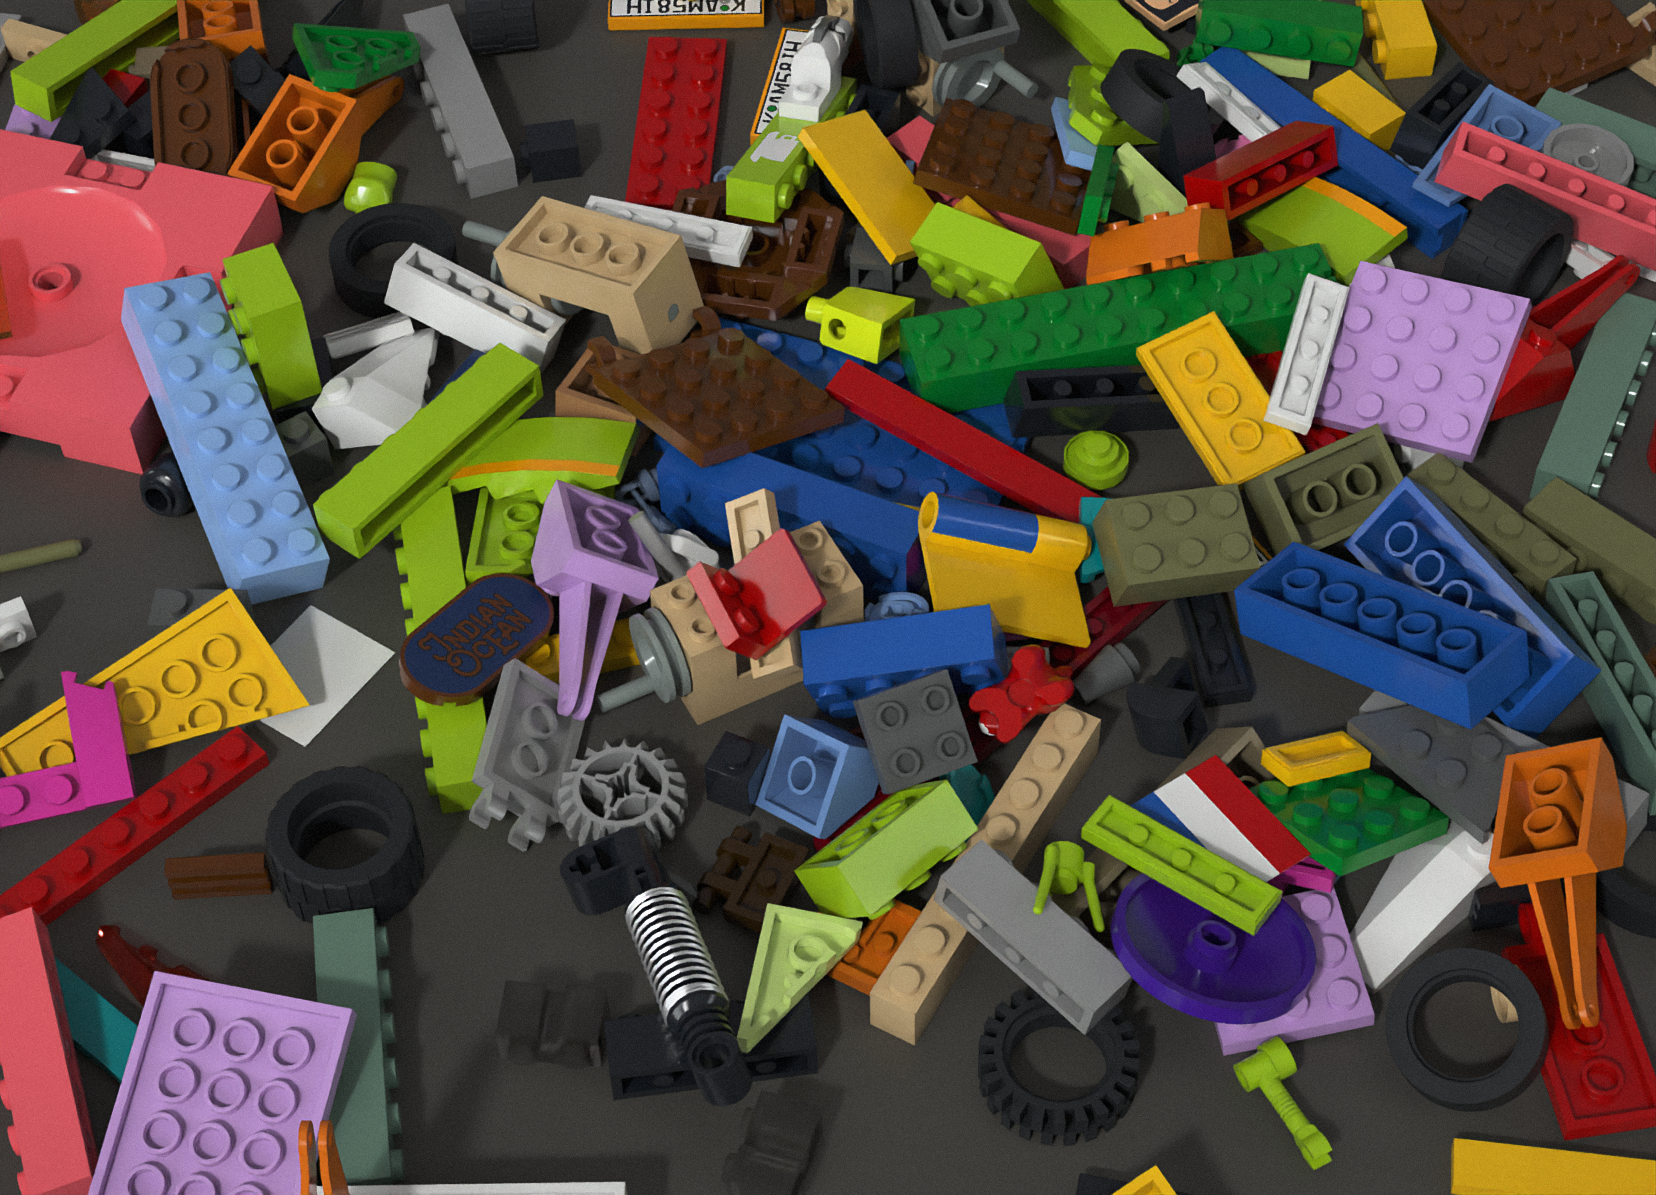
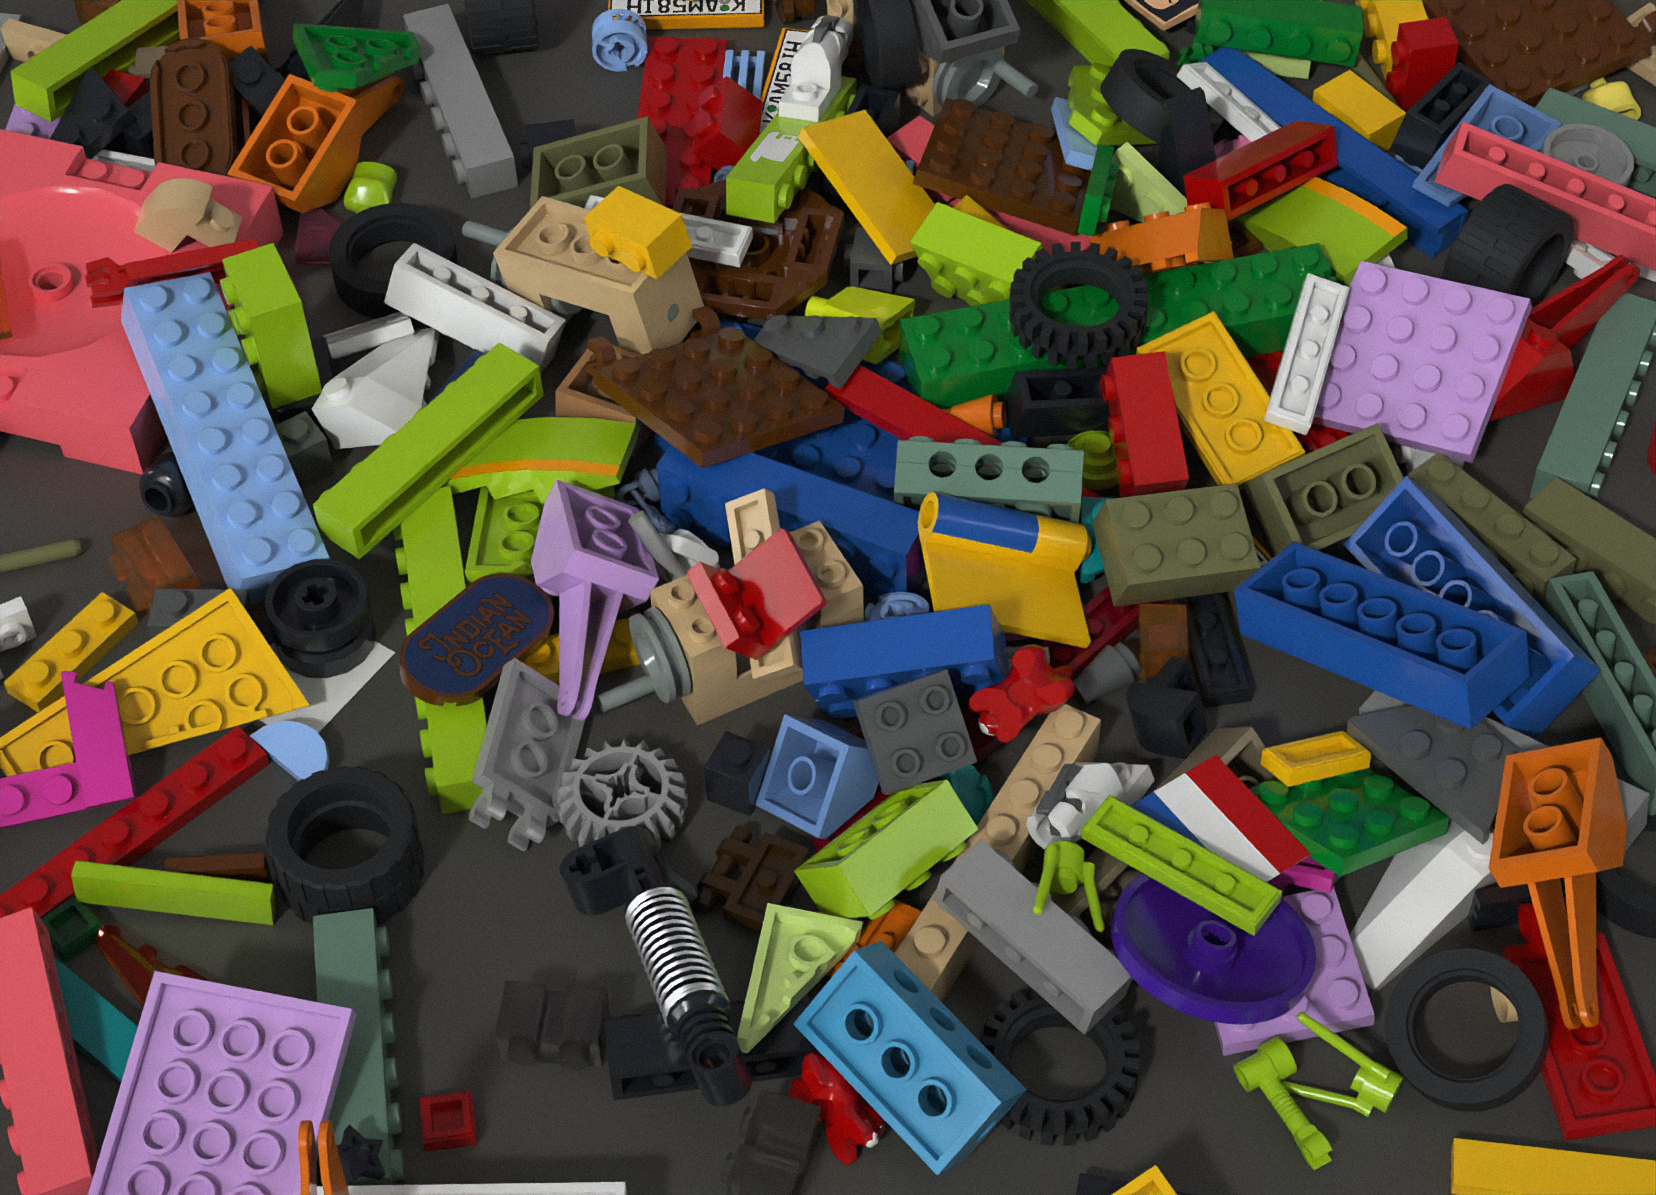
(71, 928): none -> dark green tile
(72, 649): none -> yellow plate
(149, 562): none -> clear orange brick
(156, 270): none -> red tile
(174, 892): none -> lime tile
(183, 209): none -> tan brick
(294, 747): none -> light blue tile
(314, 236): none -> clear pink tile
(320, 618): none -> black wheel
(360, 1156): none -> black piece
(448, 1121): none -> red tile
(599, 162): none -> olive brick
(619, 42): none -> light blue wheel
(637, 232): none -> yellow brick
(726, 123): none -> red brick
(744, 62): none -> light blue tile
(820, 344): none -> dark grey wing
(845, 1112): none -> red animal
(909, 1057): none -> dark azure brick
(982, 413): none -> orange cone
(1047, 491): none -> sand green brick
(1078, 268): none -> black tyre
(1079, 793): none -> white plate
(1144, 425): none -> red wedge
(1160, 635): none -> clear orange brick
(1373, 1081): none -> lime plant
(1420, 59): none -> red brick
(1613, 96): none -> light yellow piece

